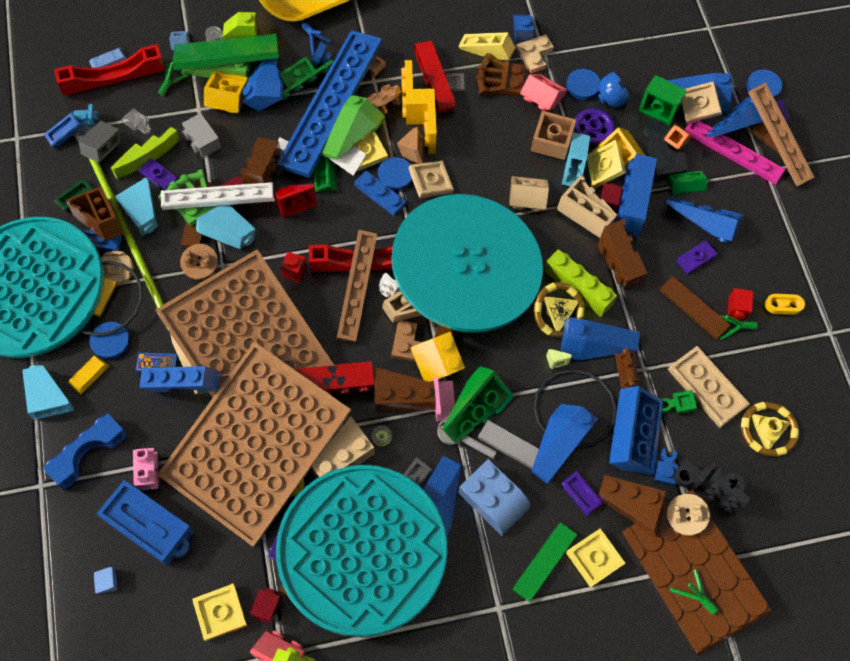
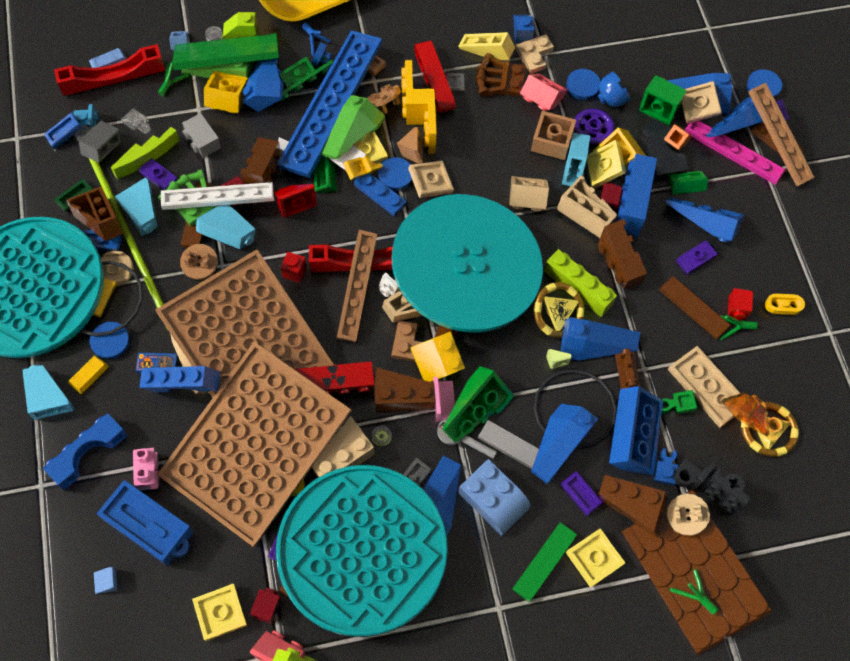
(360, 166): none -> yellow slope
(748, 411): none -> clear orange slope

